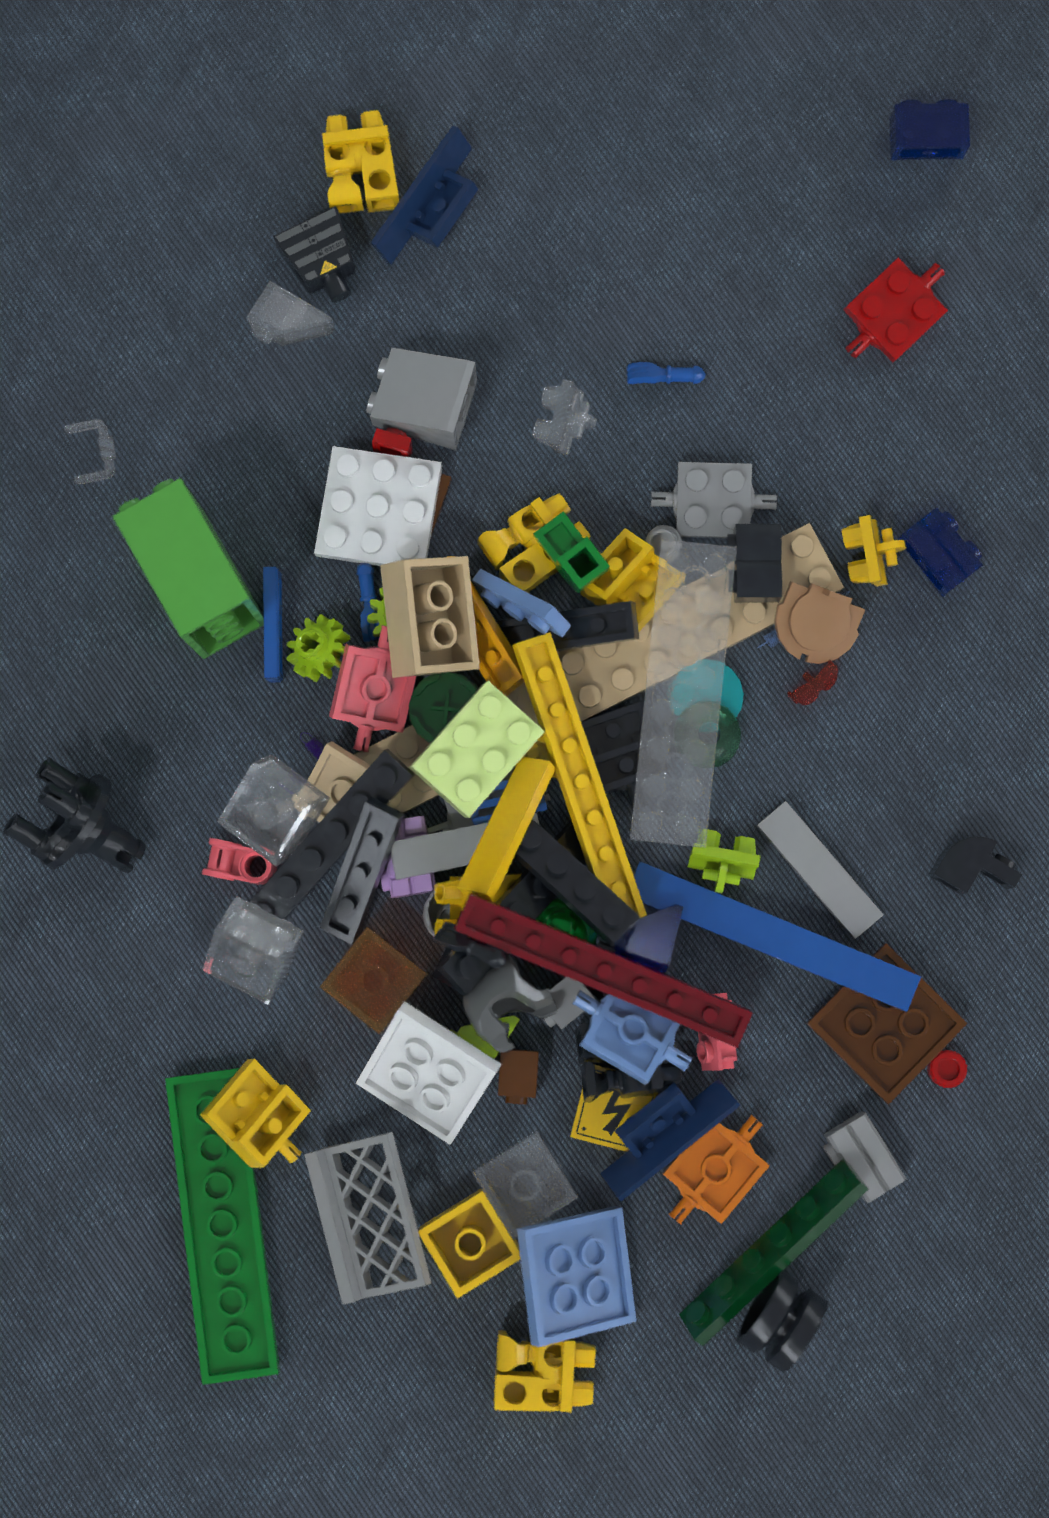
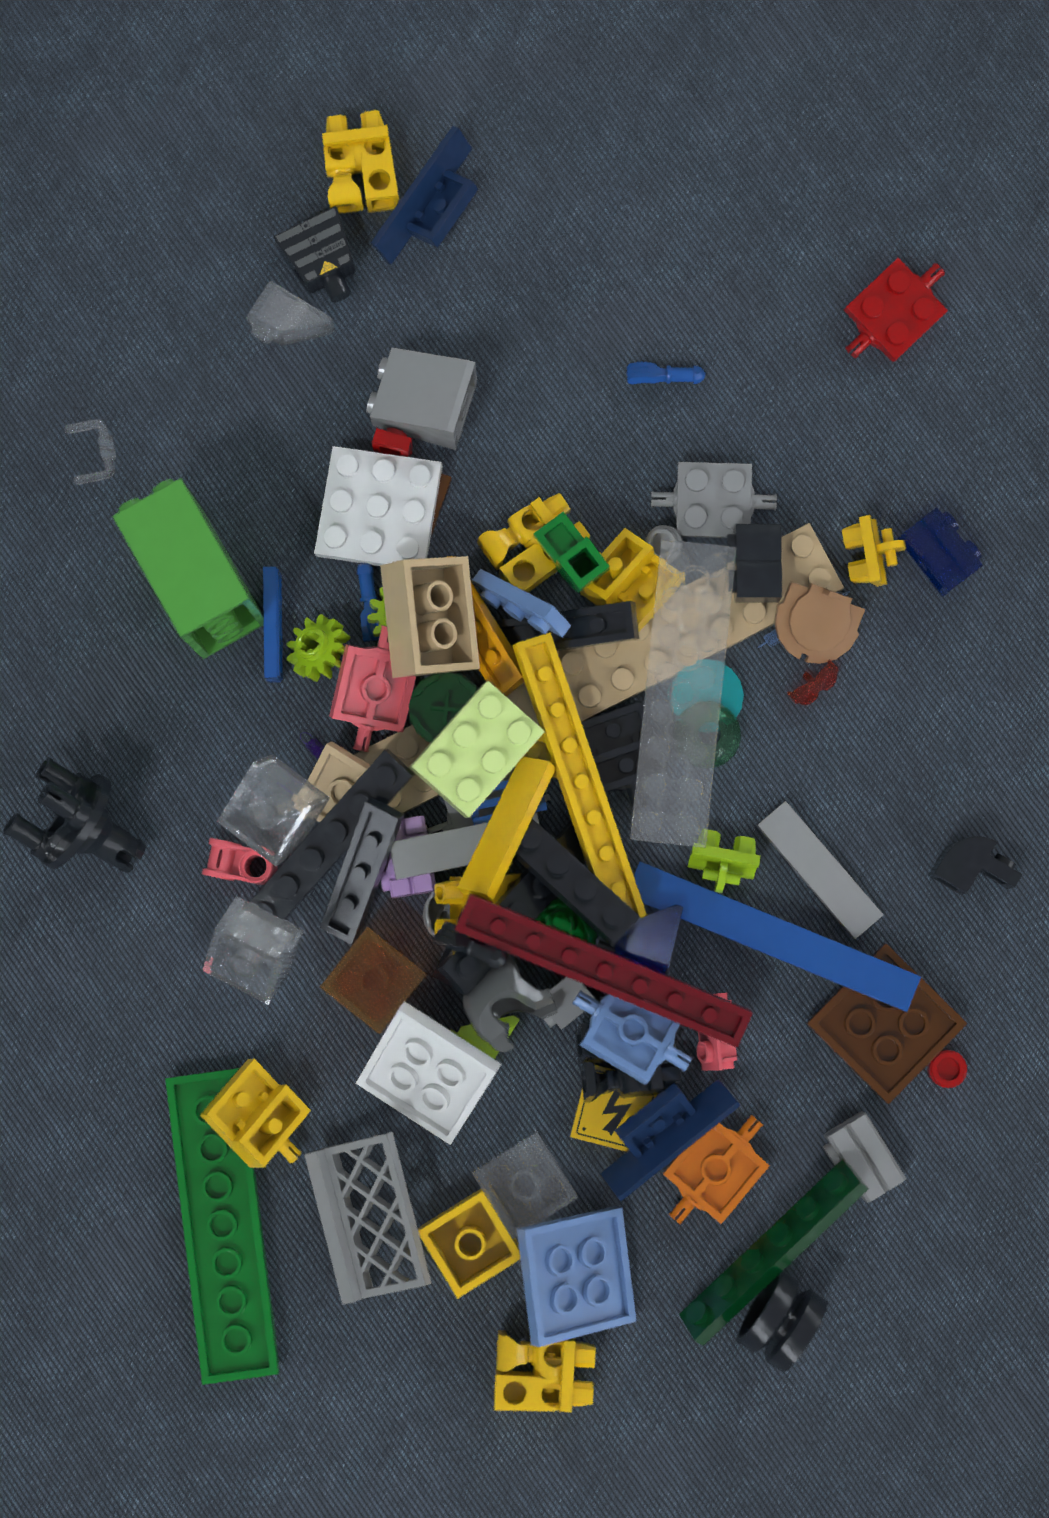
(518, 1075): reddish brown brick -> none
(568, 419): clear hips -> none
(929, 130): clear blue brick -> none

